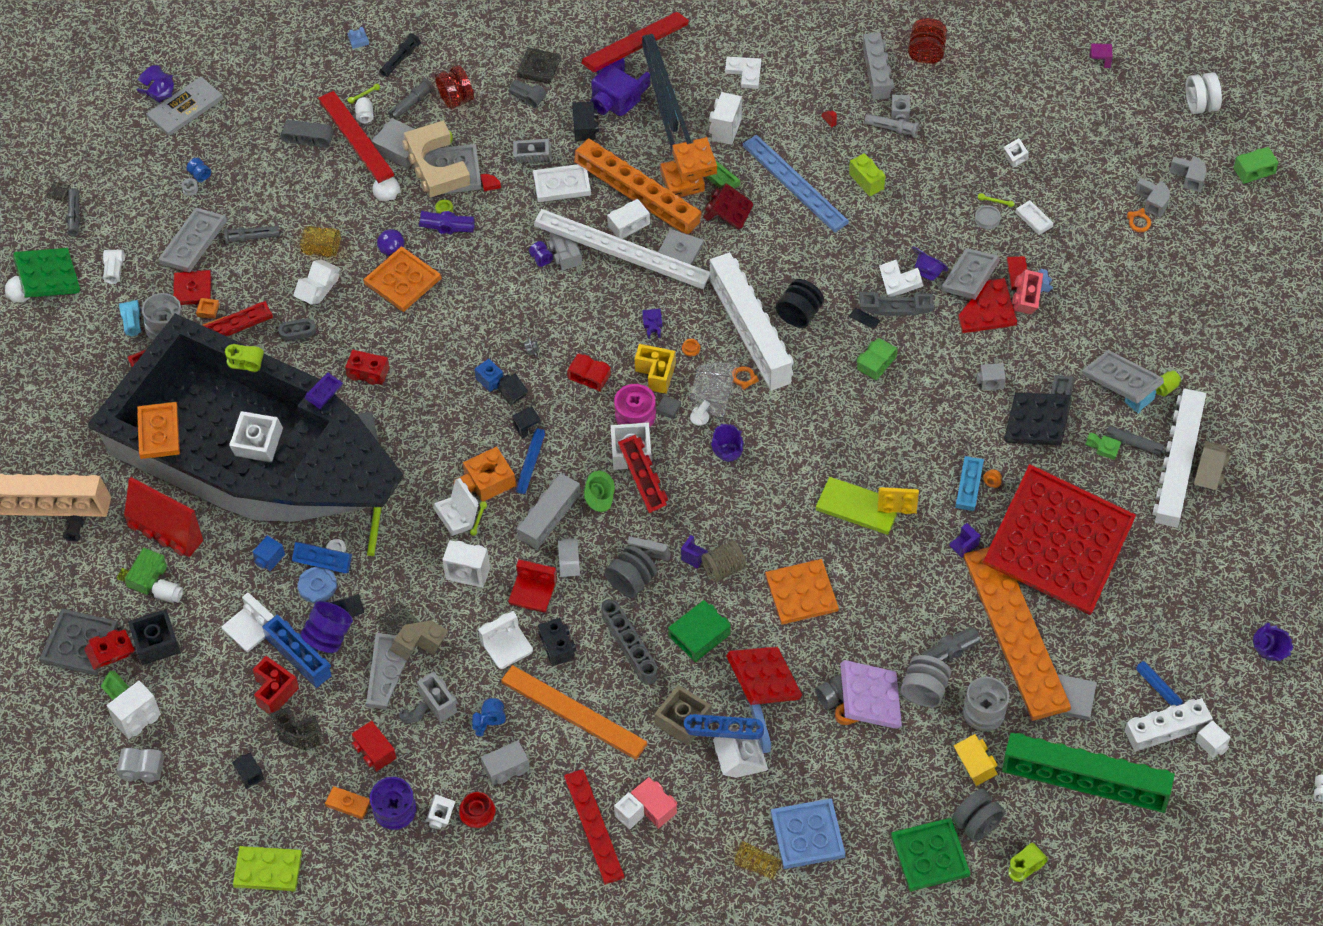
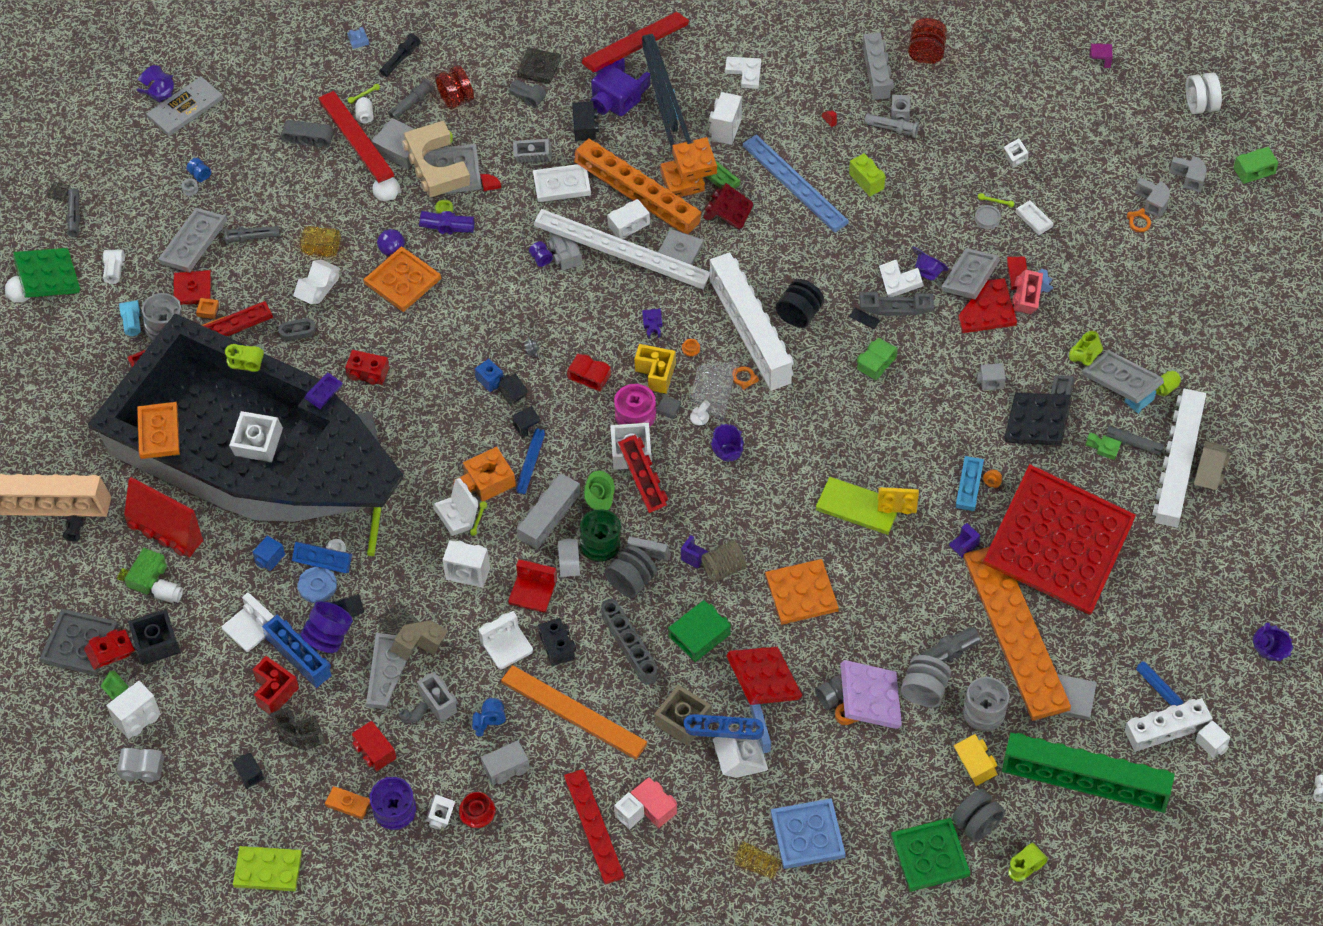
(600, 535): none -> dark green wheel
(1086, 348): none -> lime piece

